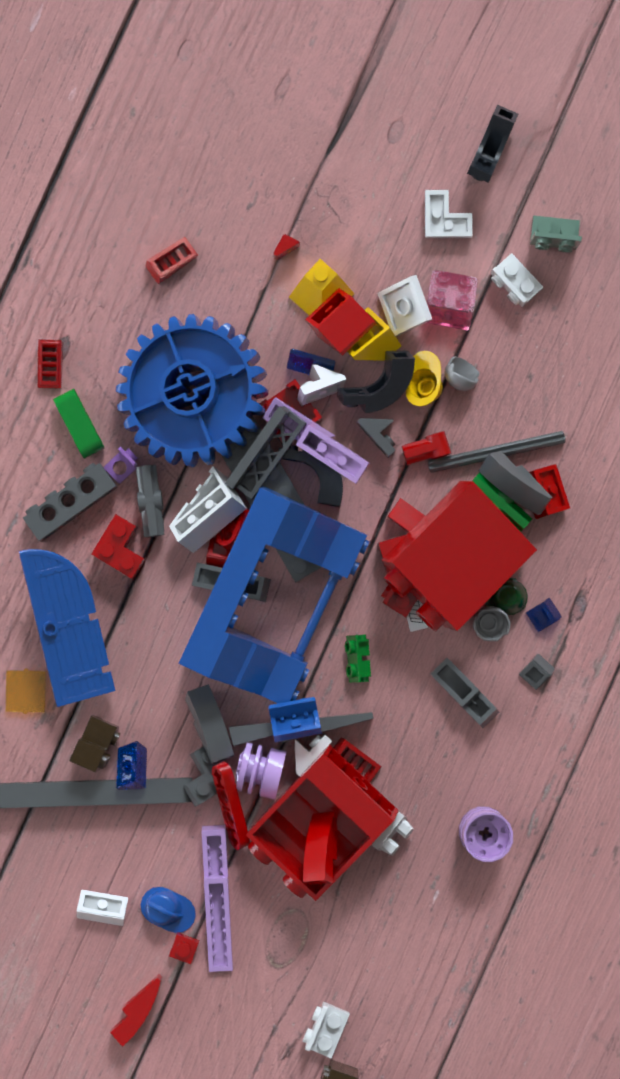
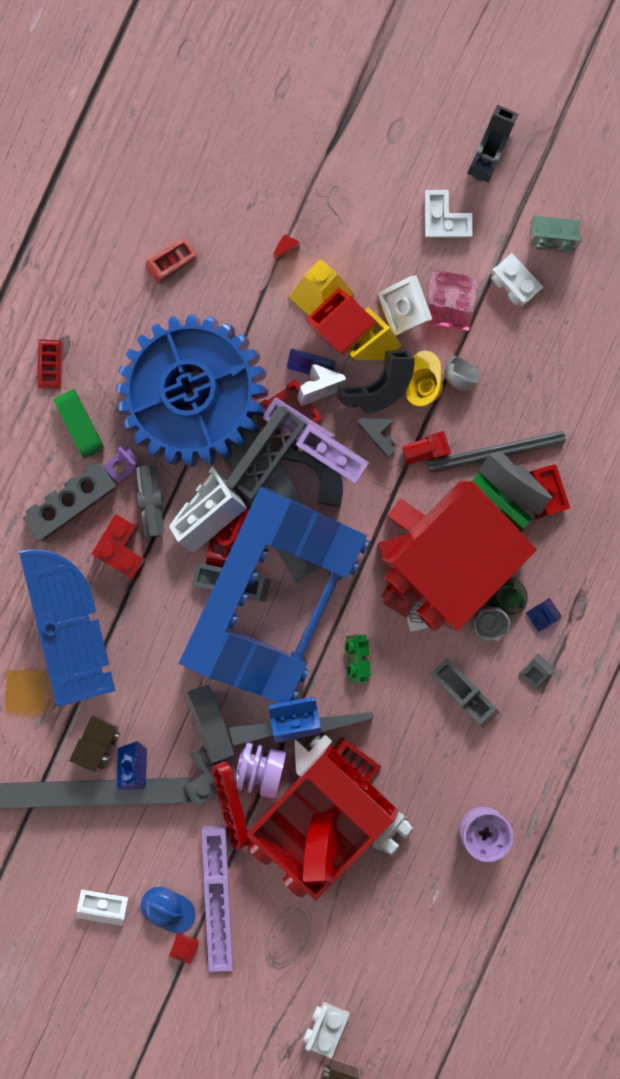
(136, 1011): red slope -> none

